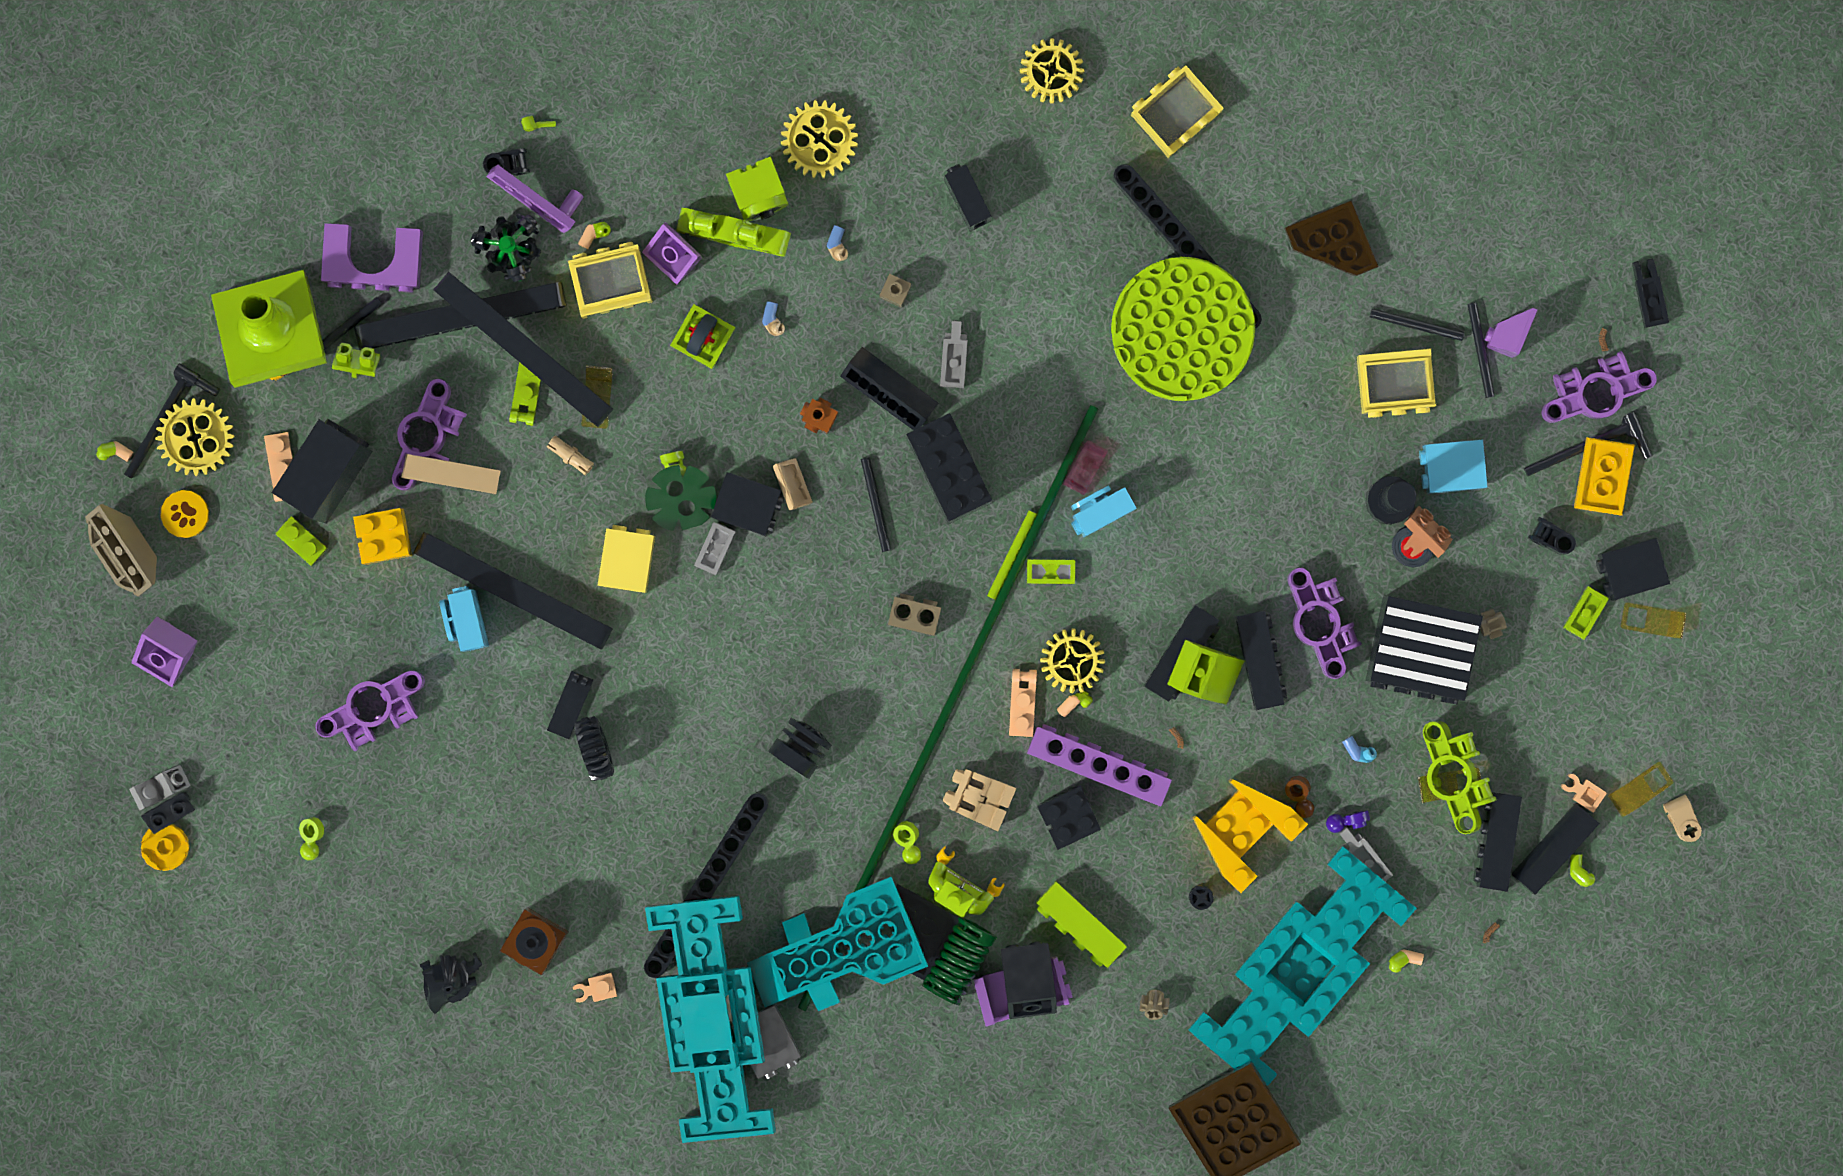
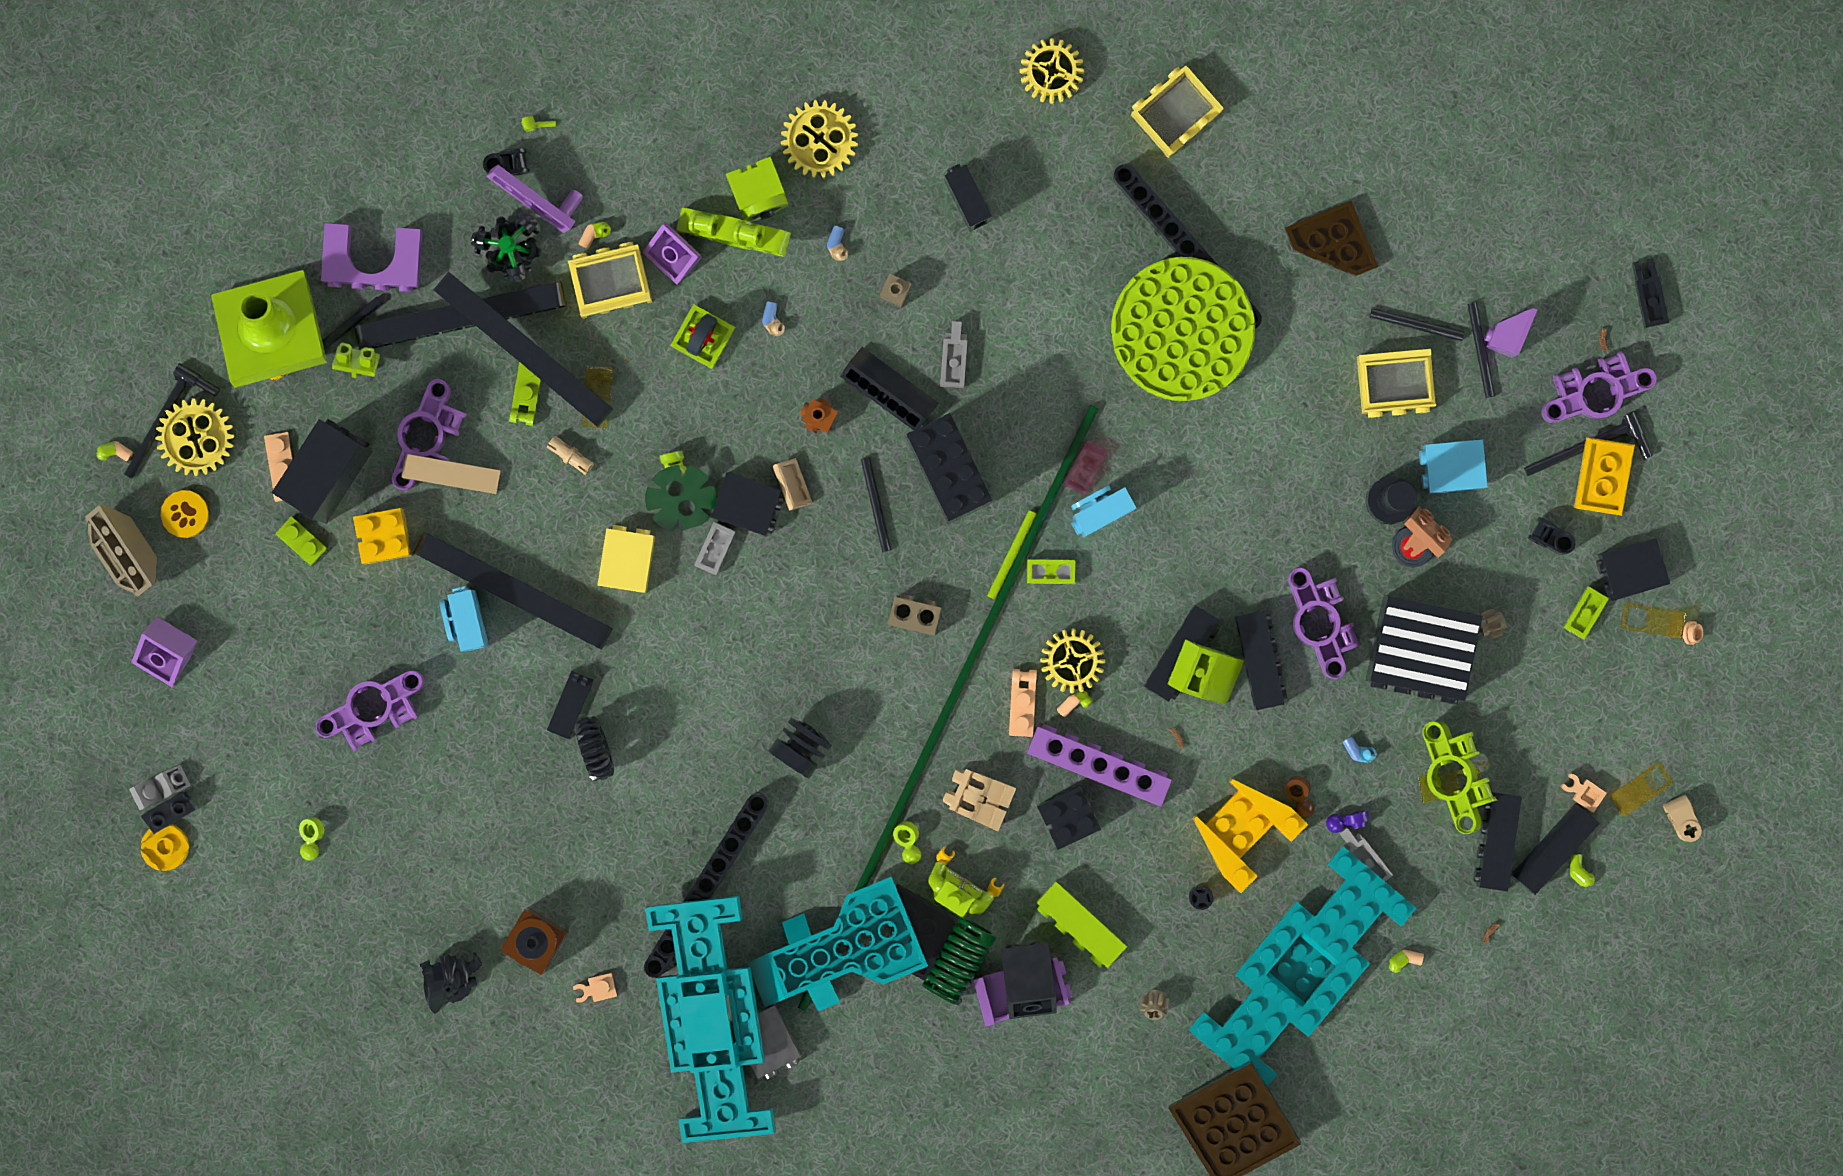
(1692, 633): none -> light nougat plate

